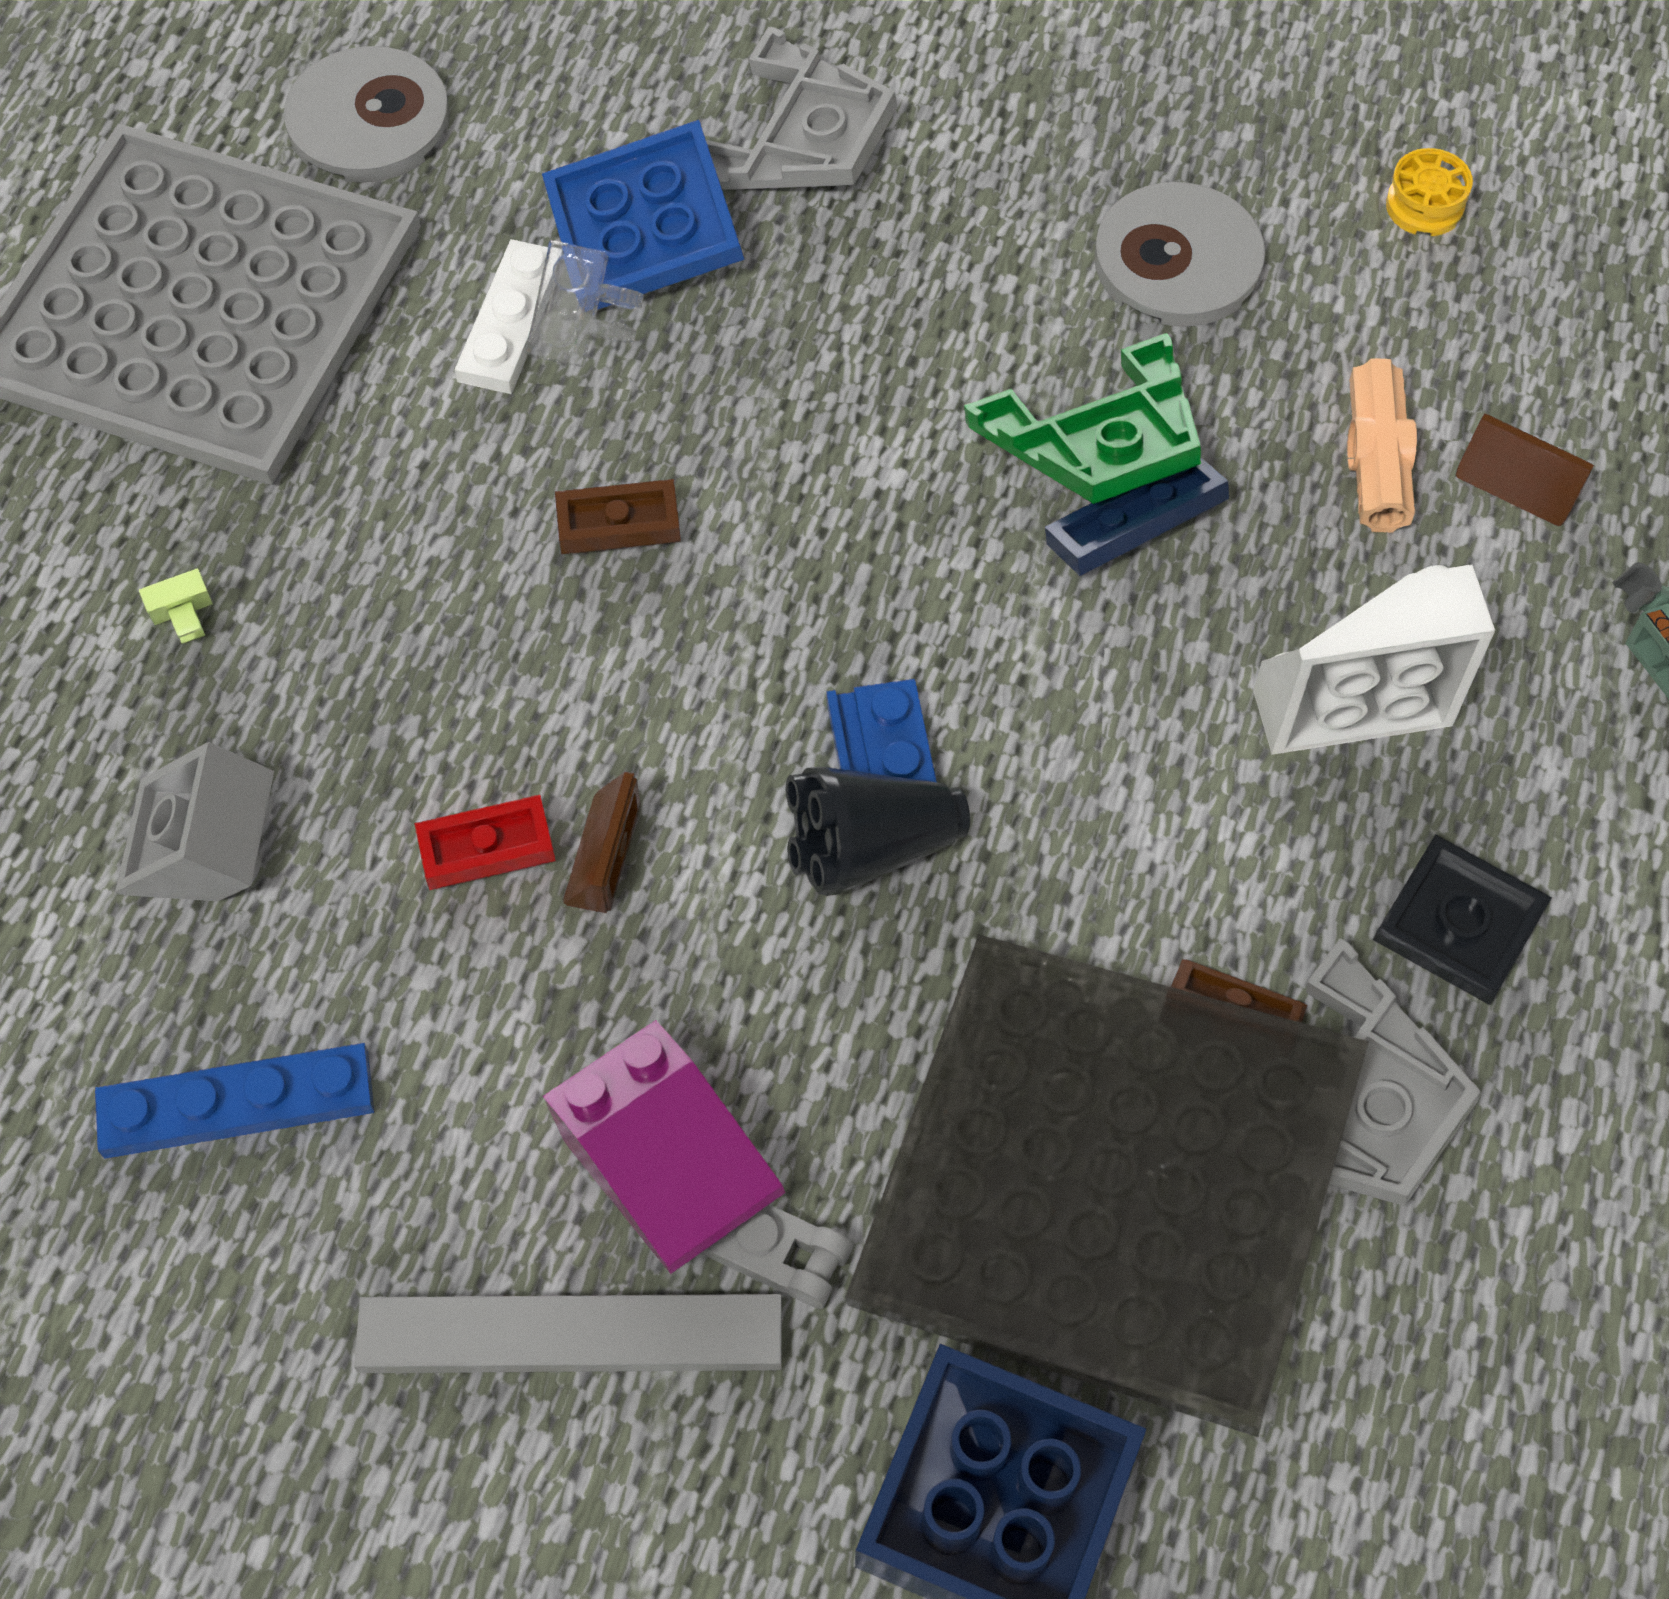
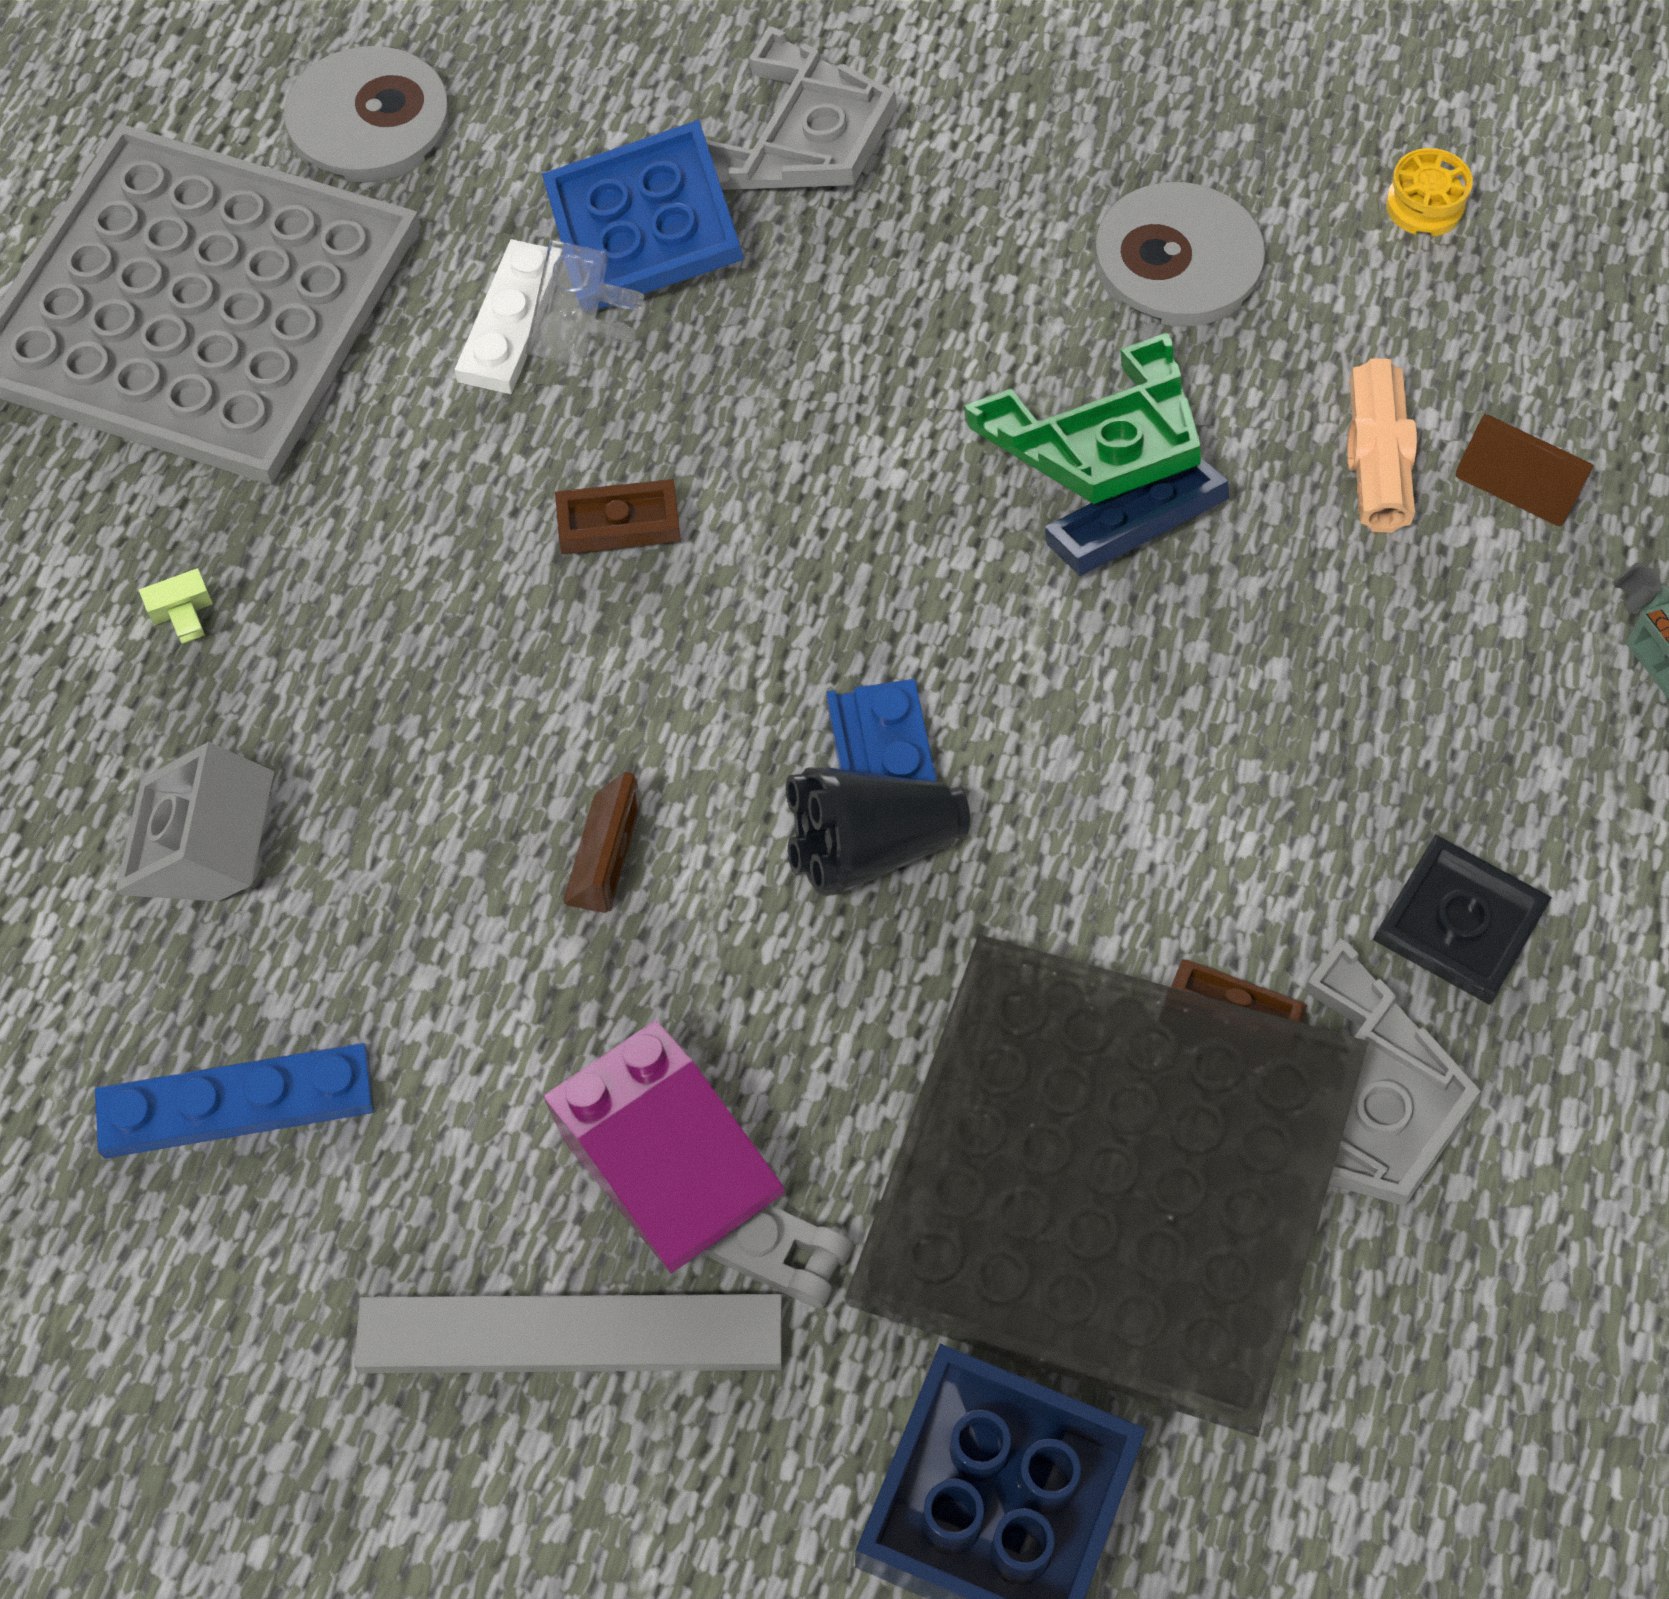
(484, 842): red plate -> none
(1383, 668): white slope -> none

